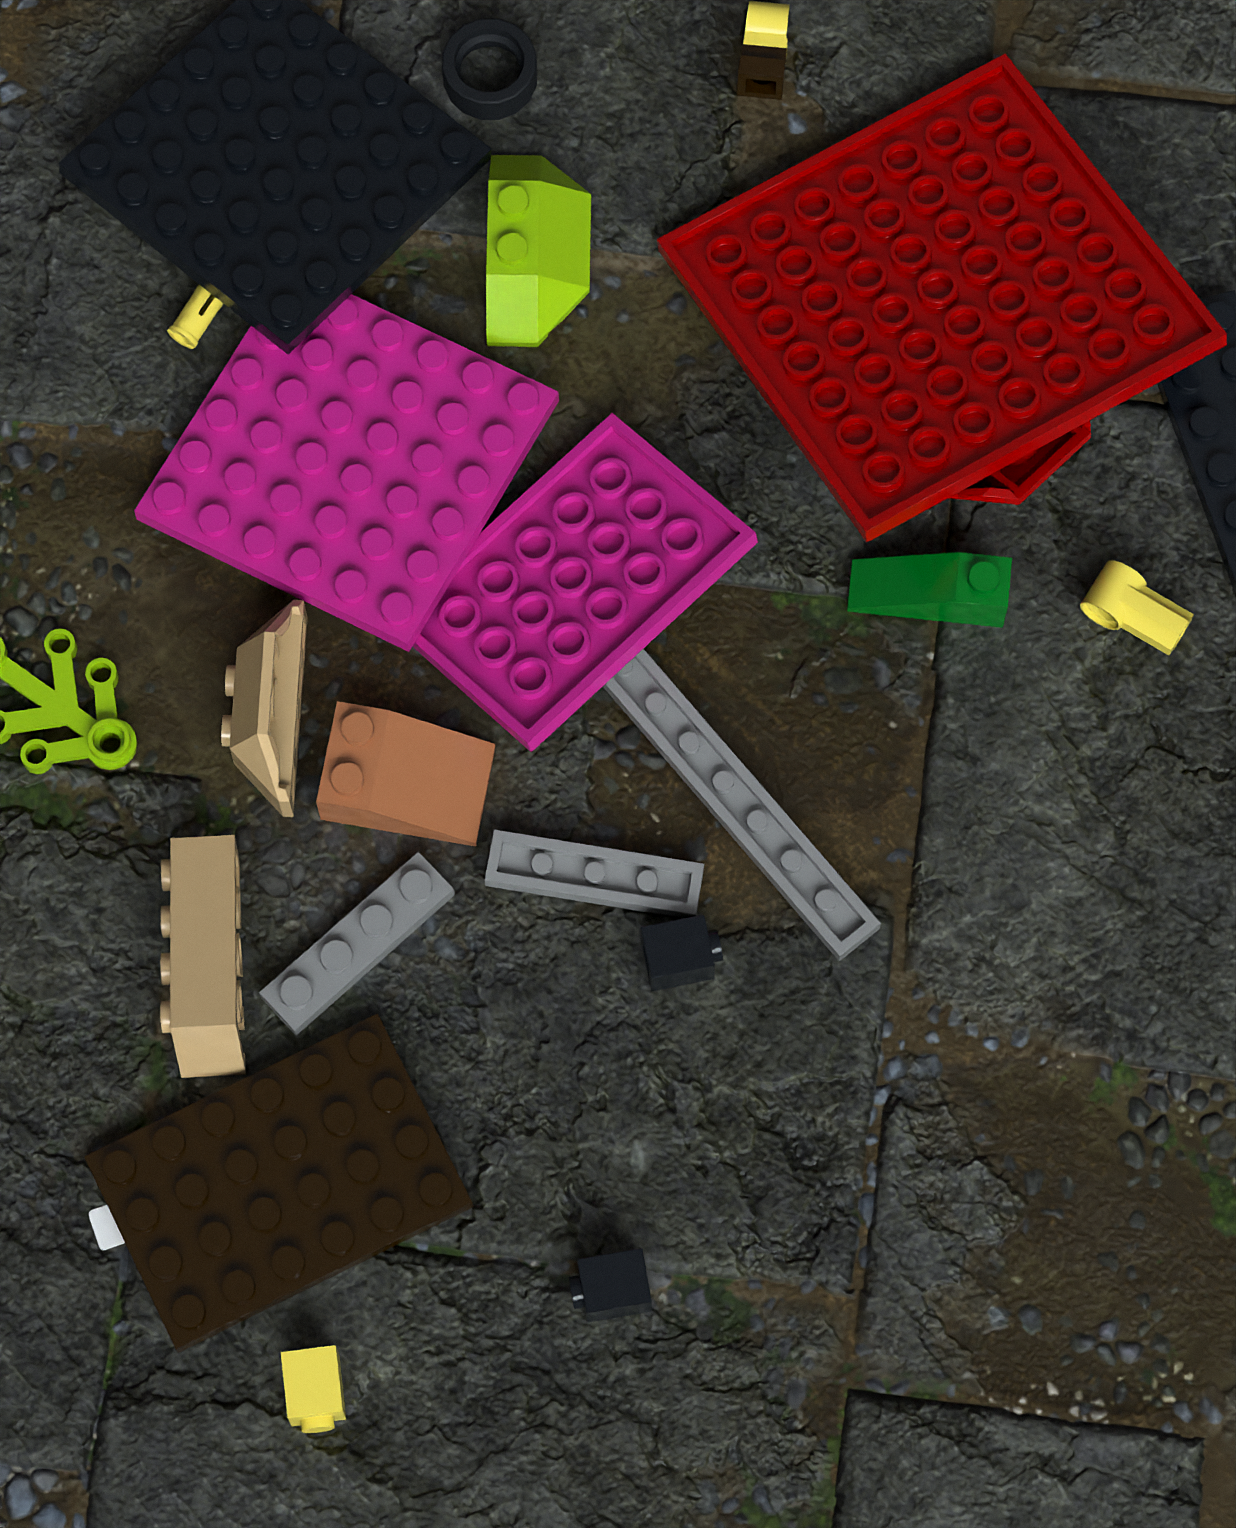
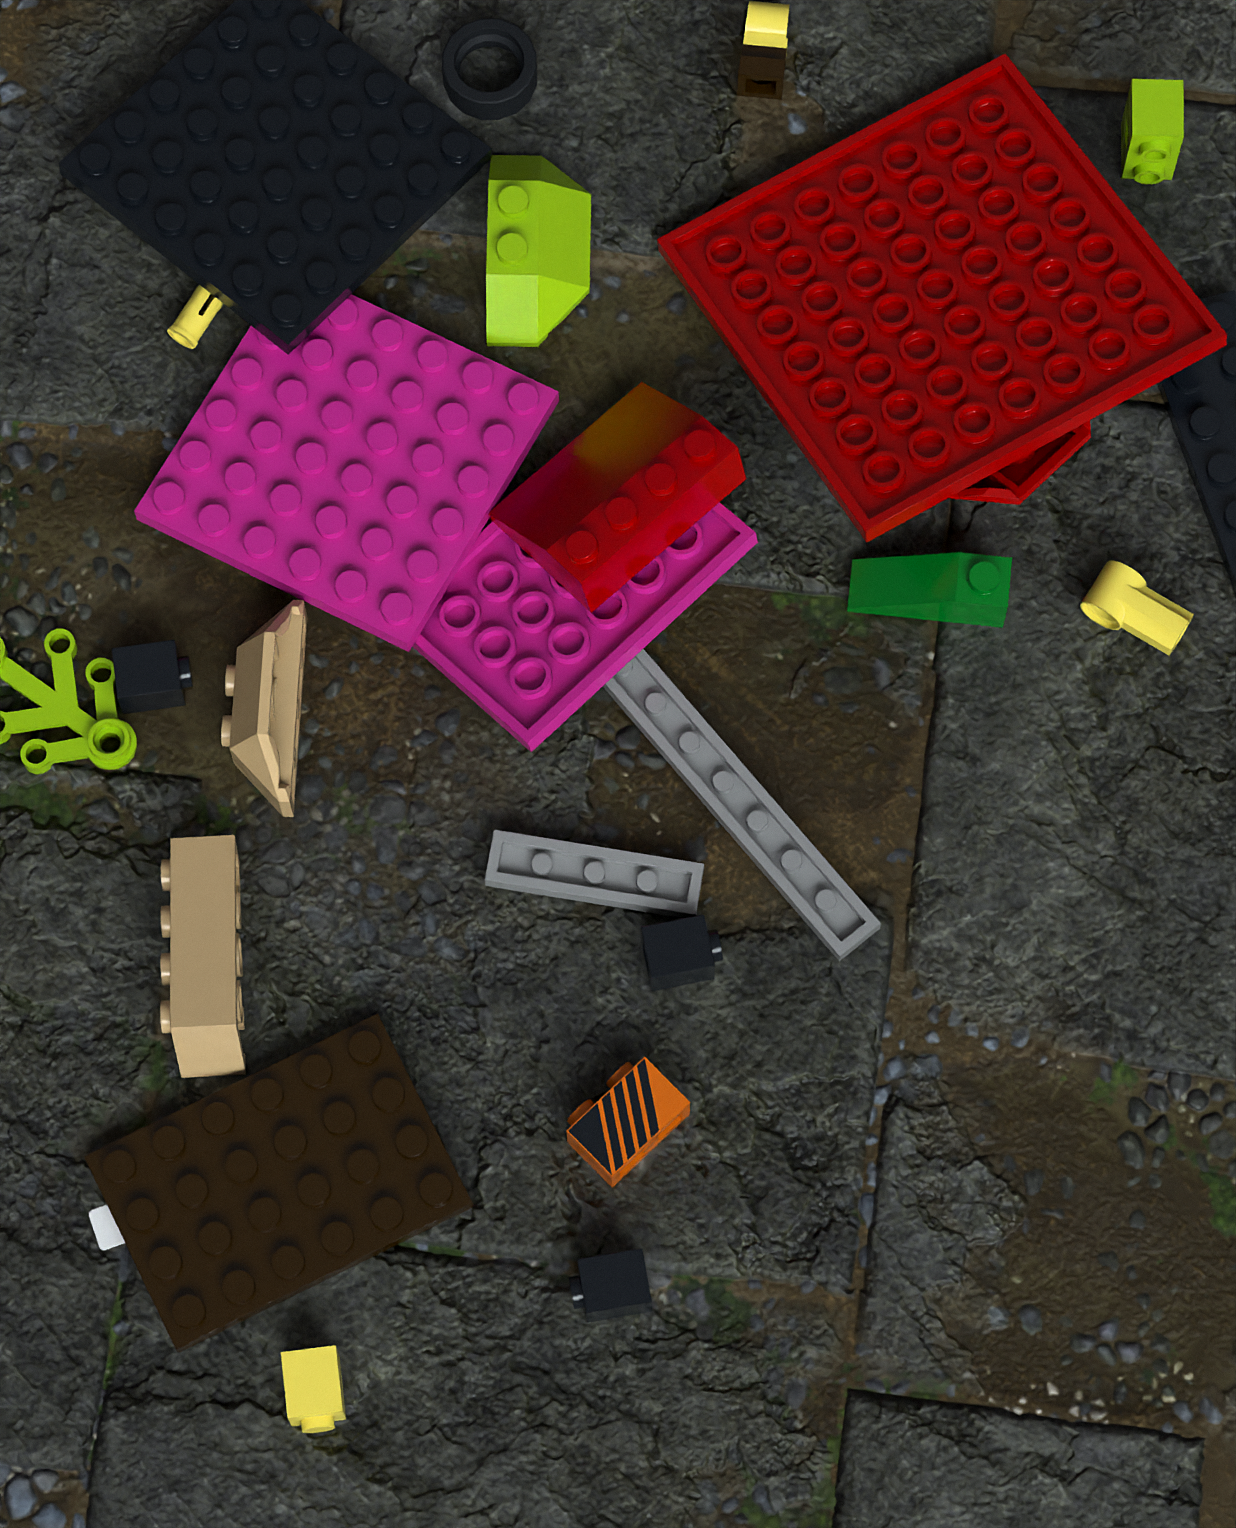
(151, 676): none -> black brick
(357, 943): light grey plate -> none
(404, 775): nougat slope -> none
(620, 493): none -> red slope
(626, 1120): none -> brick
(1152, 130): none -> lime brick

